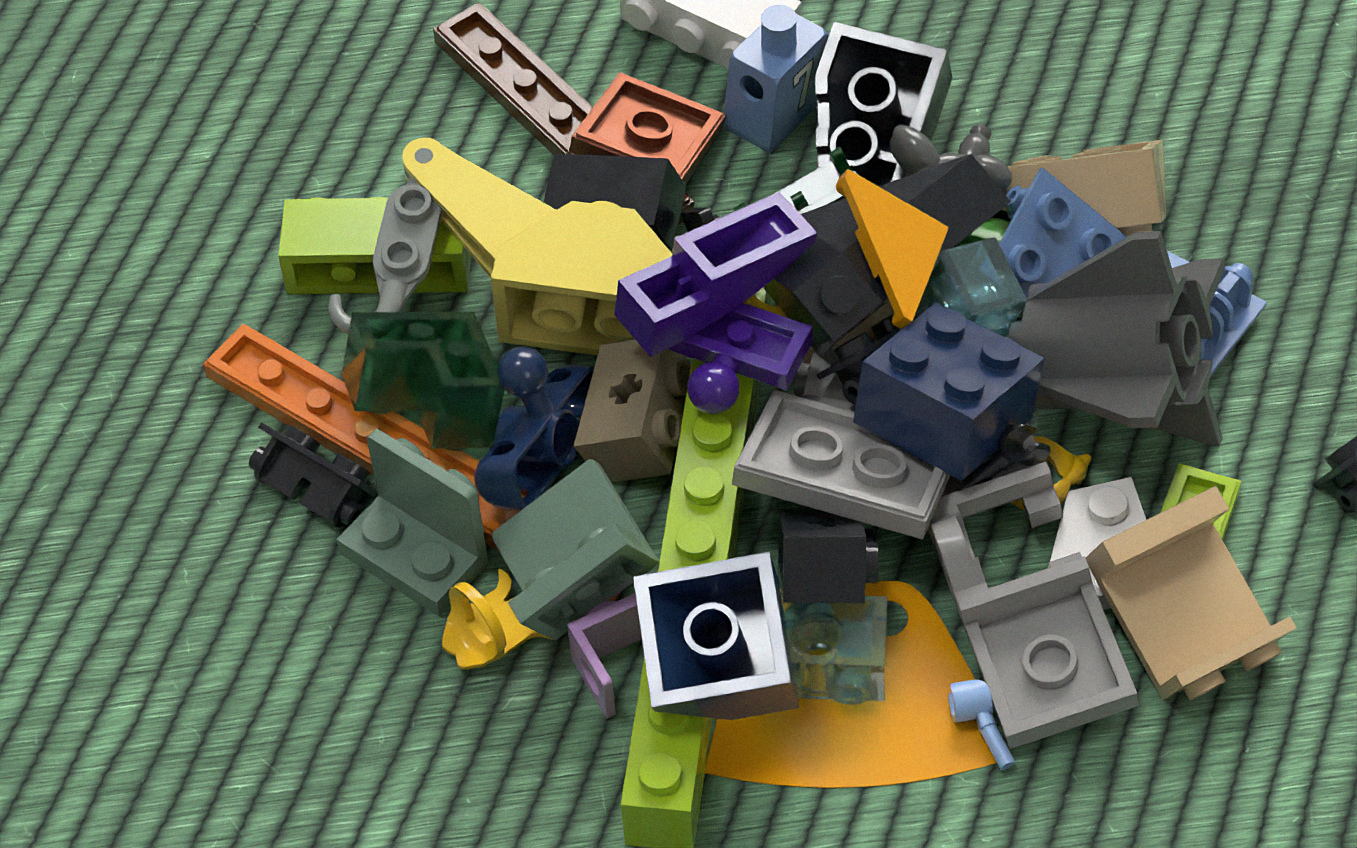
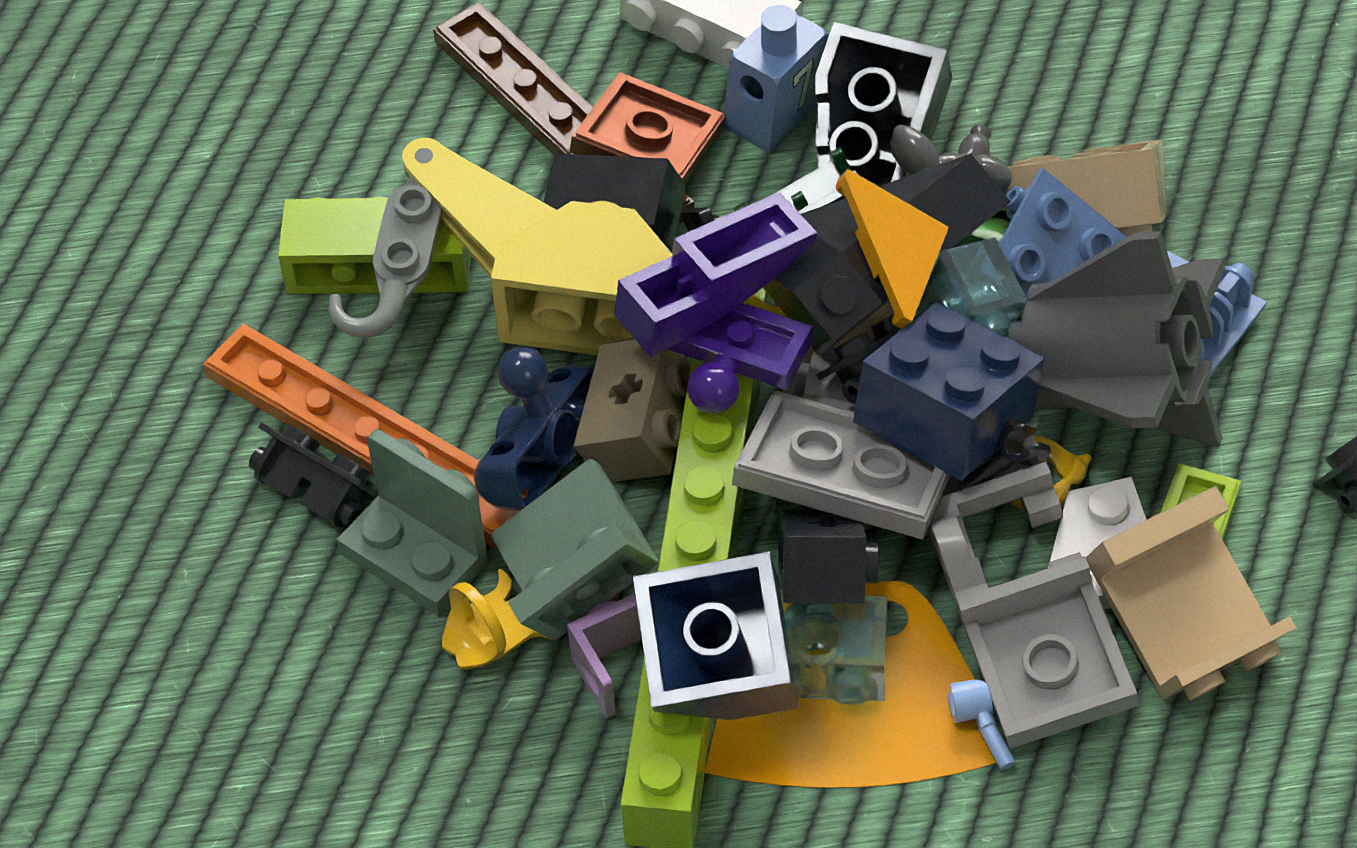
(426, 366): clear green brick -> none

